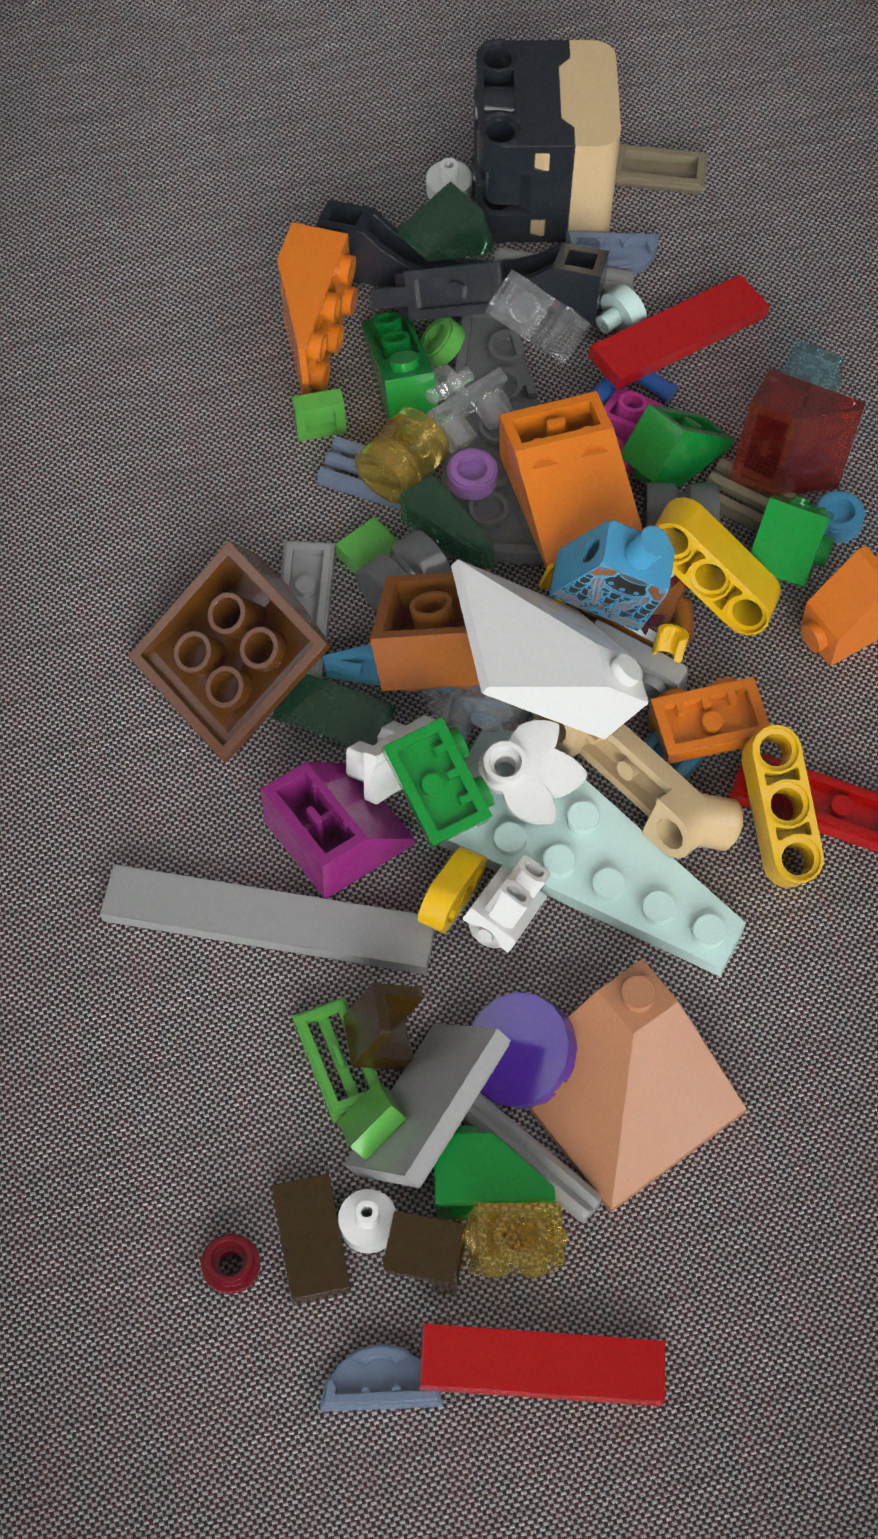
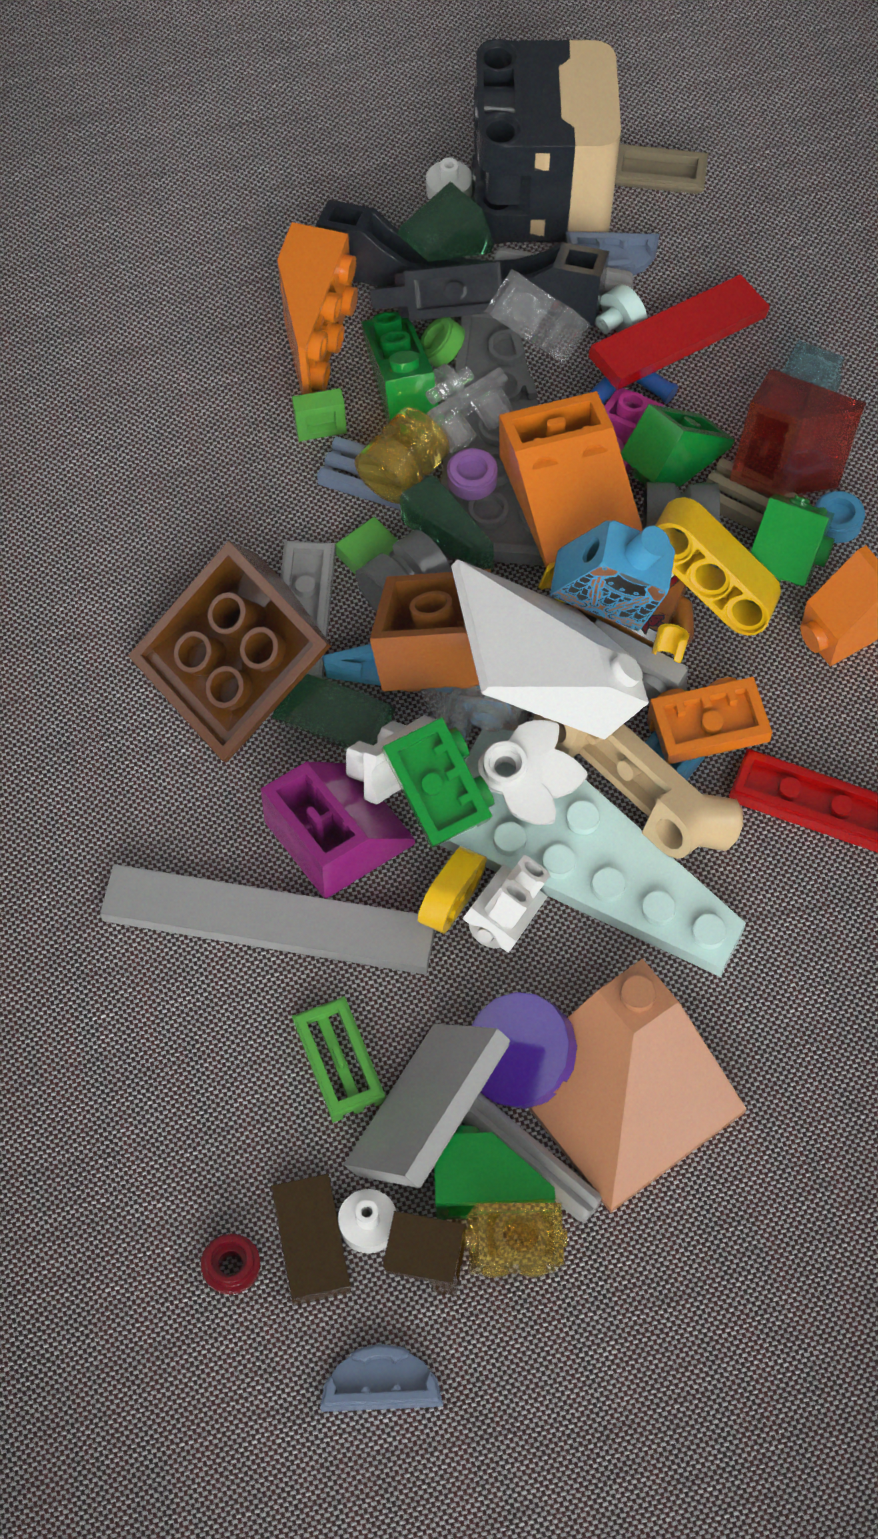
(371, 1120): bright green tile -> none
(378, 1027): dark brown panel -> none
(542, 1365): red tile -> none
(791, 781): yellow beam -> none

